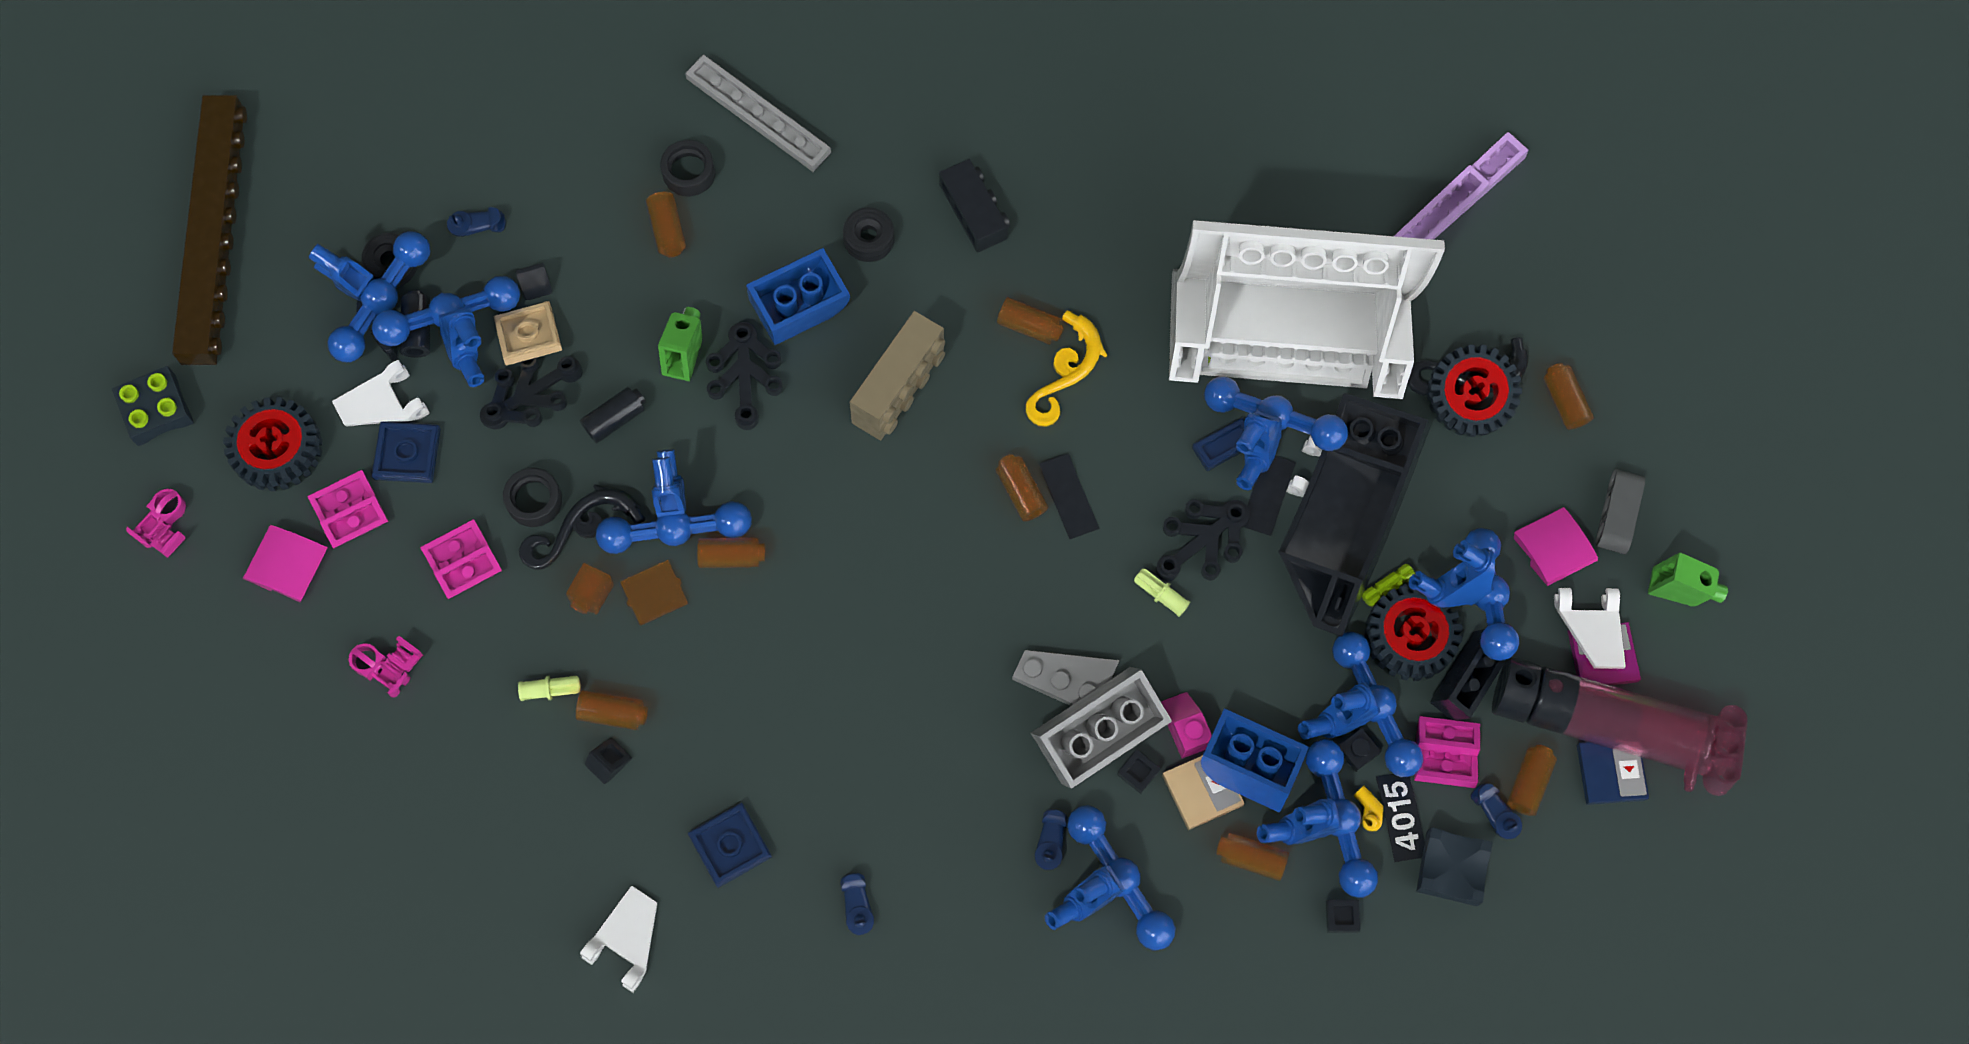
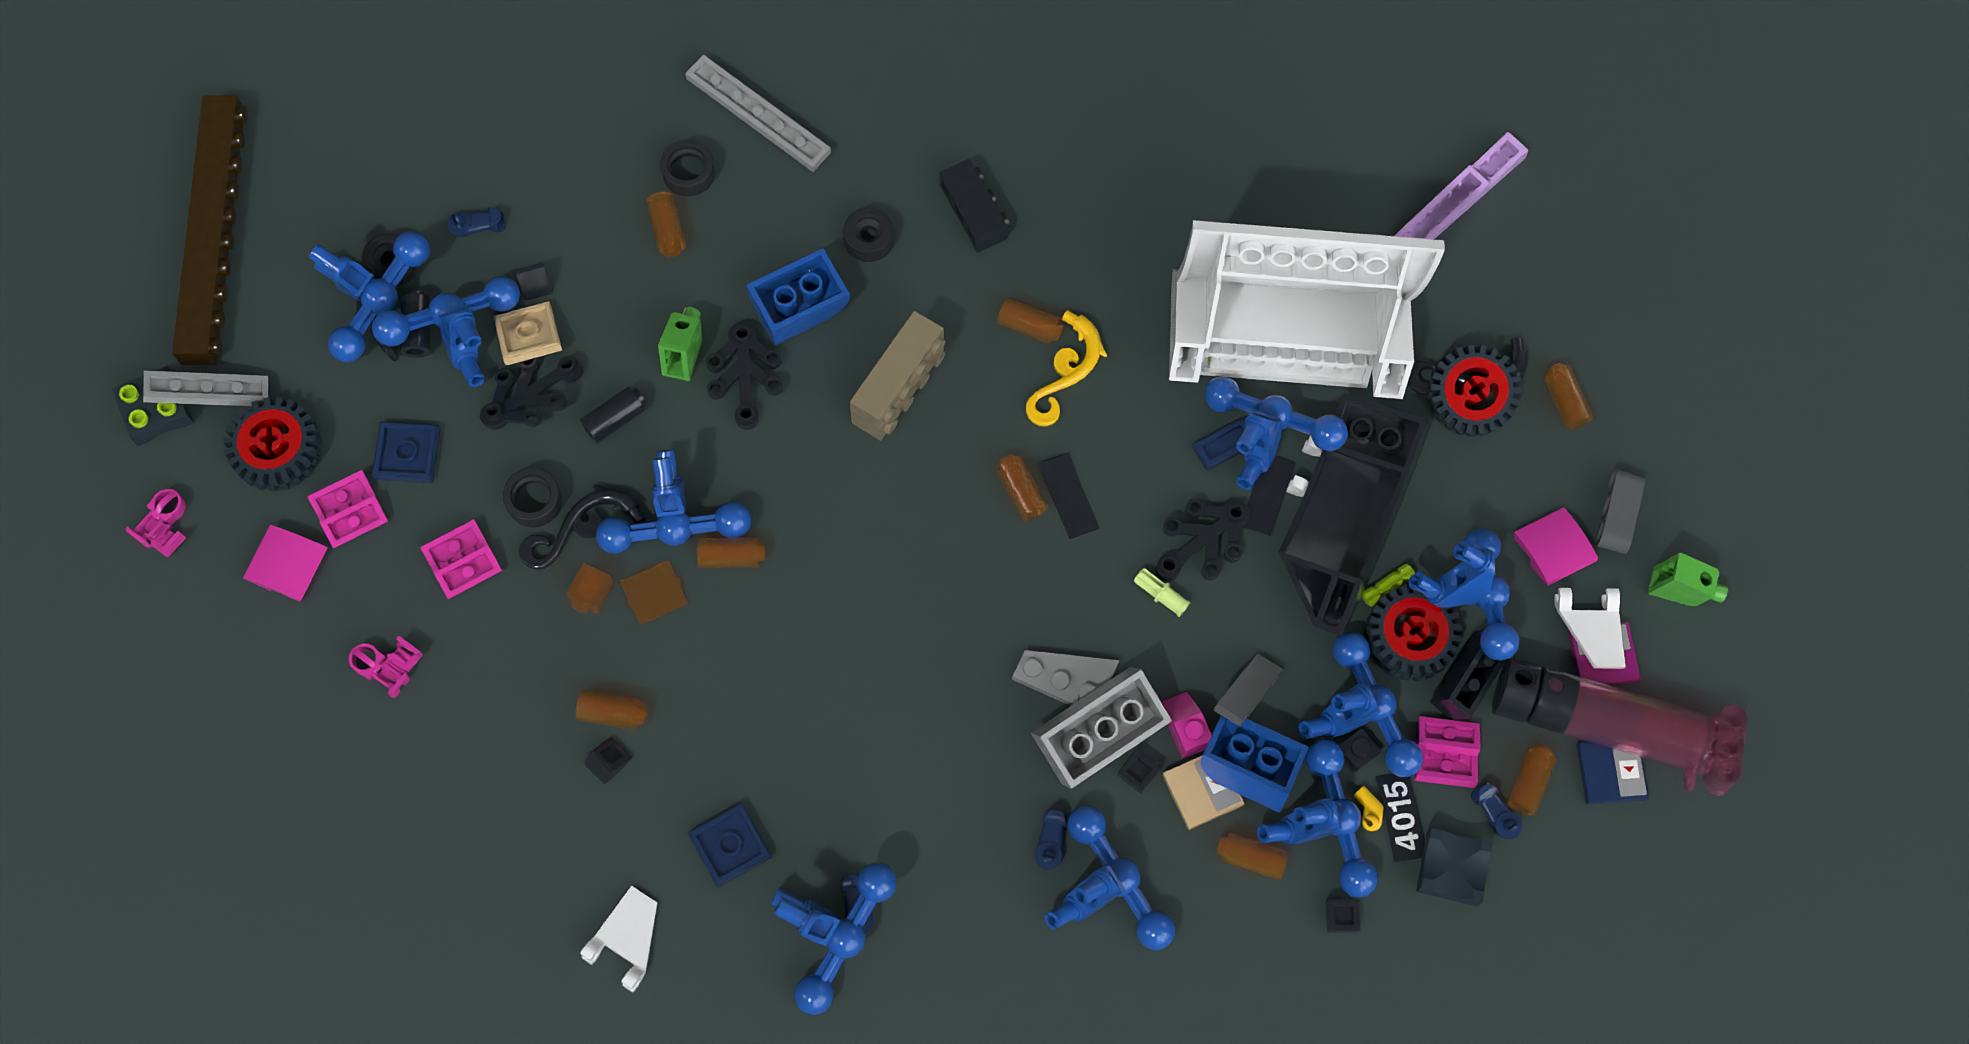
(204, 388): none -> light grey plate
(377, 401): white flag -> none
(548, 687): yellowish green axle -> none
(841, 936): none -> blue connector
(1248, 690): none -> dark grey tile

